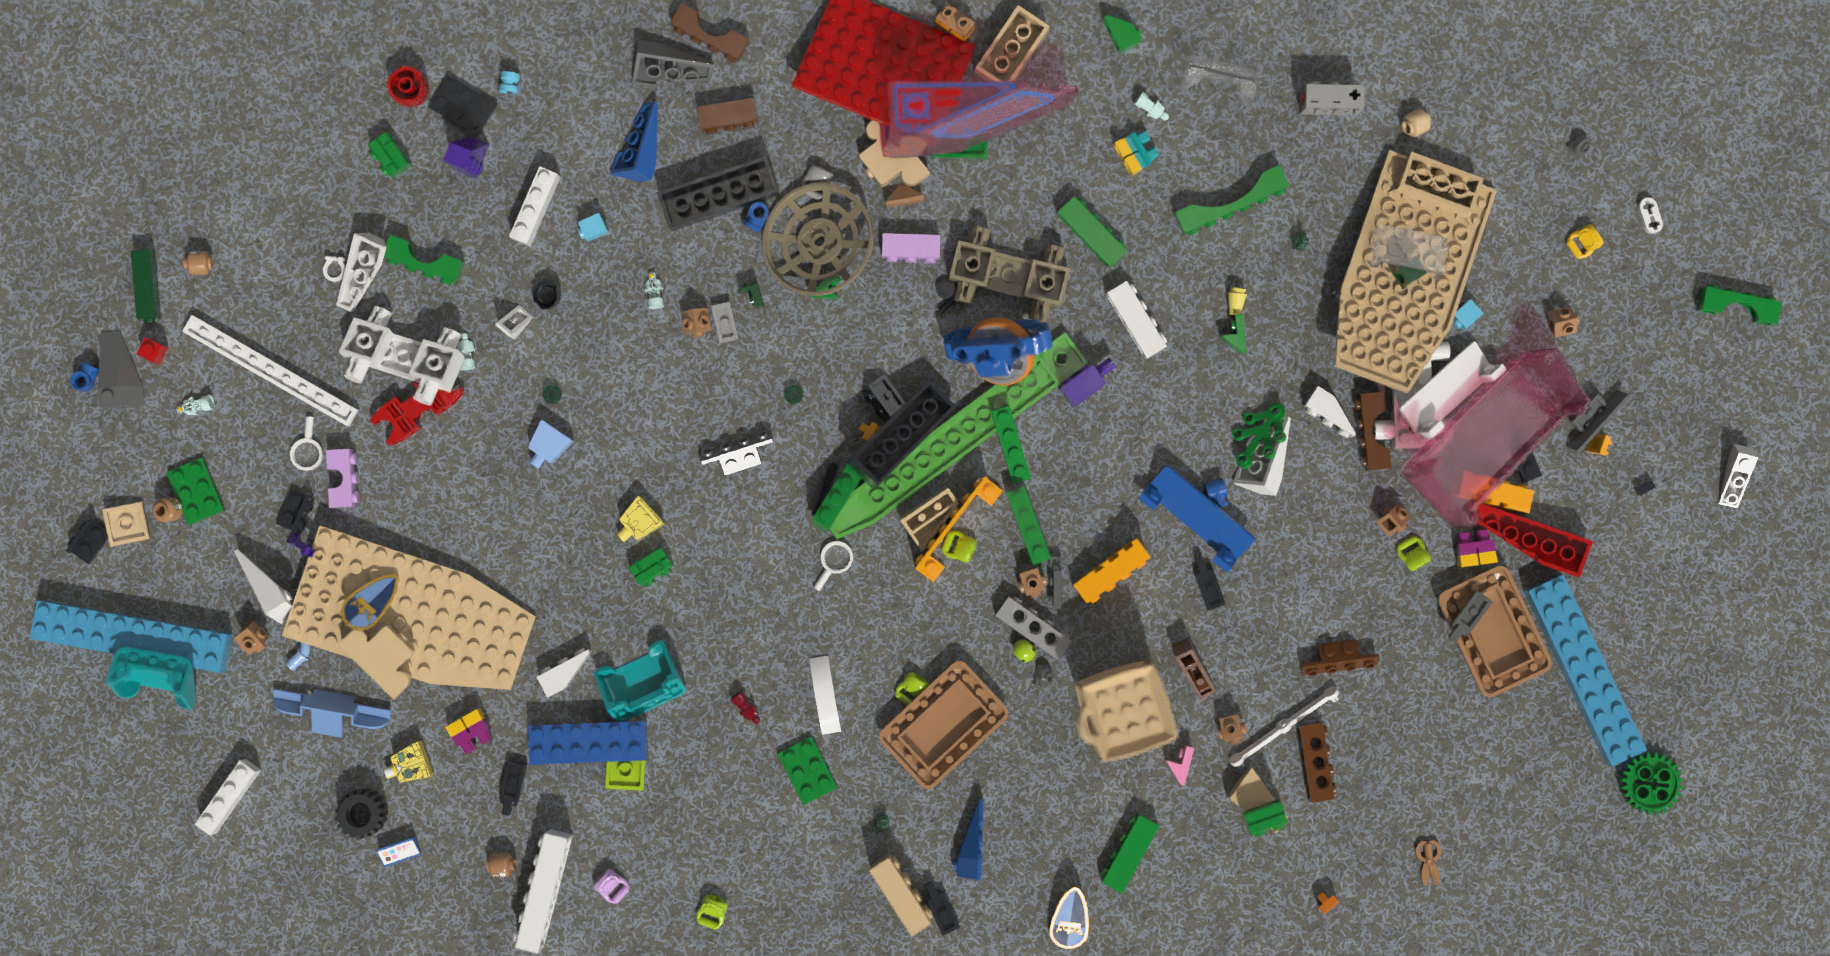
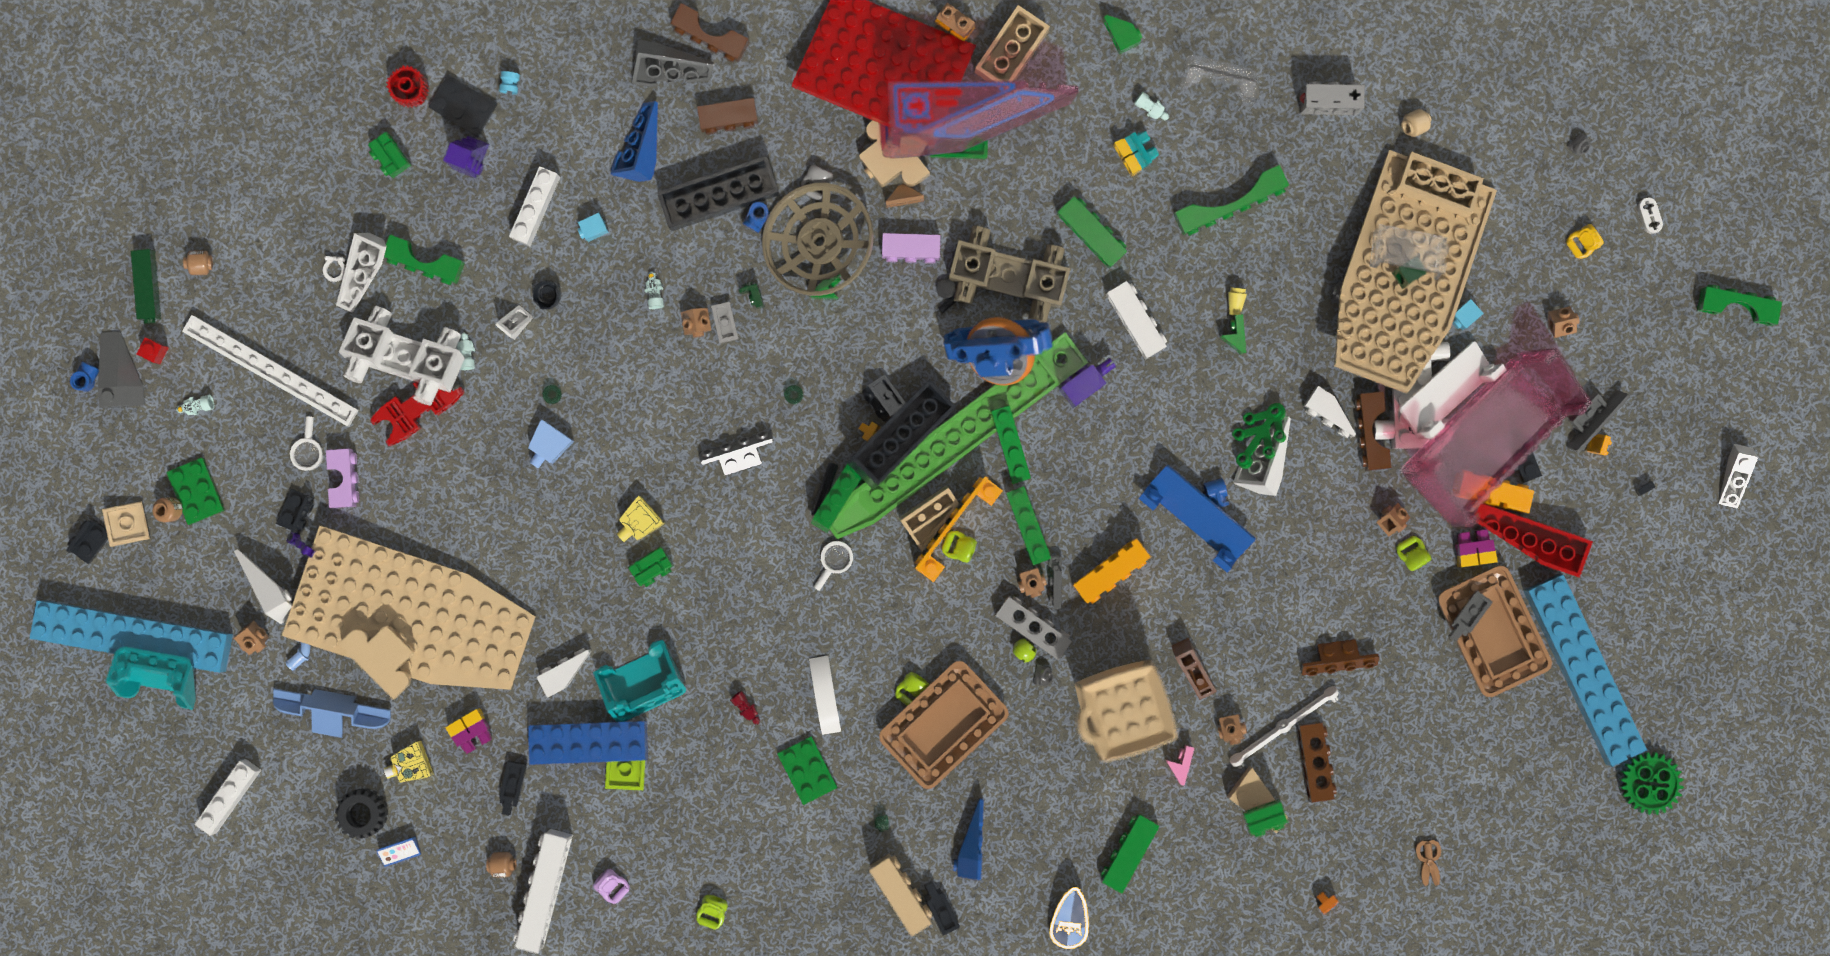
(369, 603): shield -> none
(1208, 585): black hinge -> none
(1299, 241): clear green plate -> none

